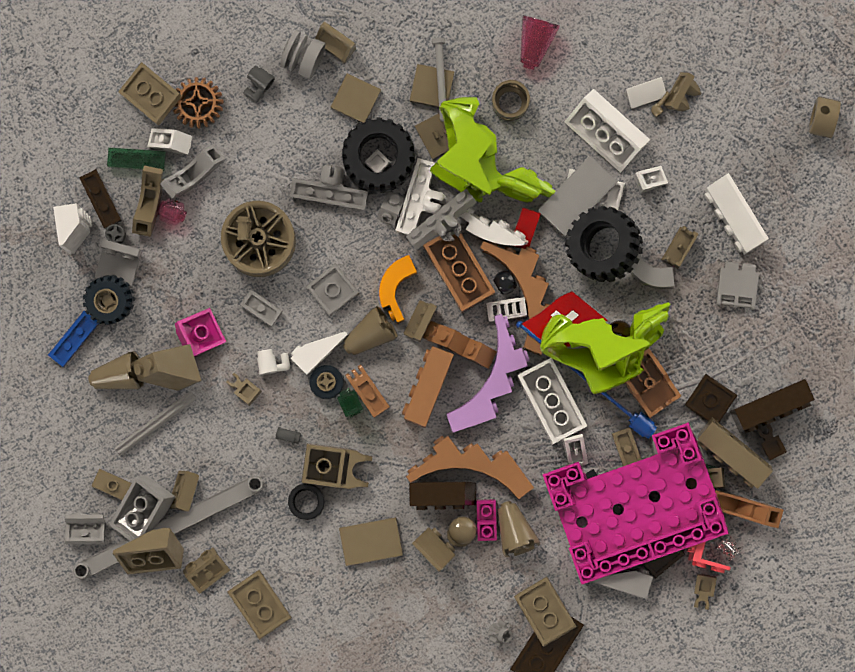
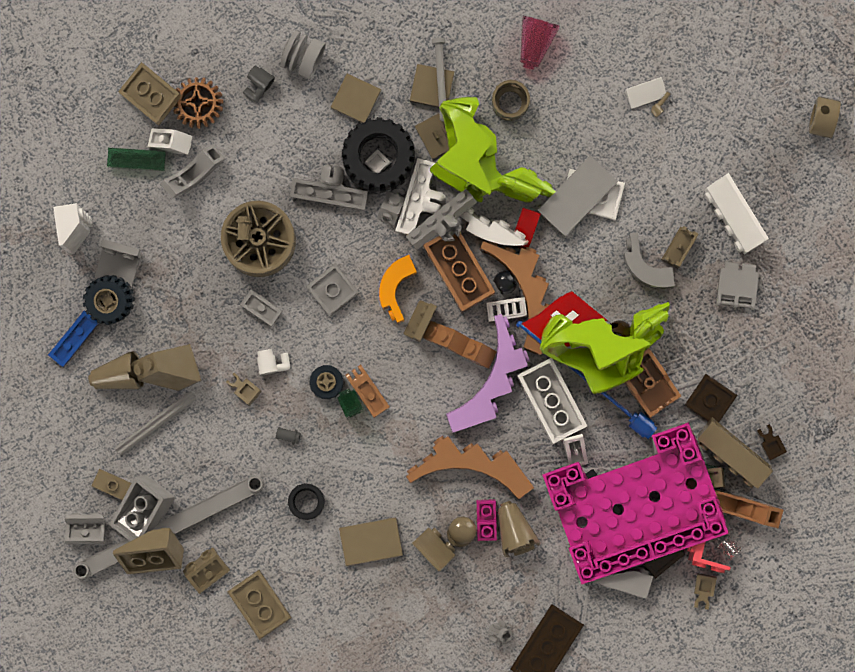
(100, 198): dark brown plate -> none
(113, 231): dark grey wheel -> none
(149, 201): dark tan arch -> none
(171, 211): clear pink head -> none
(184, 490): dark tan slope -> none
(200, 332): dark pink slope -> none
(313, 353): white slope -> none
(336, 42): dark tan tile -> none
(340, 467): dark tan brick -> none
(370, 332): dark tan cone -> none
(428, 387): medium nougat brick -> none
(442, 495): dark brown wedge -> none
(545, 611): dark tan tile -> none
(584, 231): black tyre -> none
(607, 130): white slope -> none
(626, 446): dark tan plate -> none
(650, 179): white slope -> none
(682, 86): dark tan tile -> none
(772, 405): dark brown brick -> none

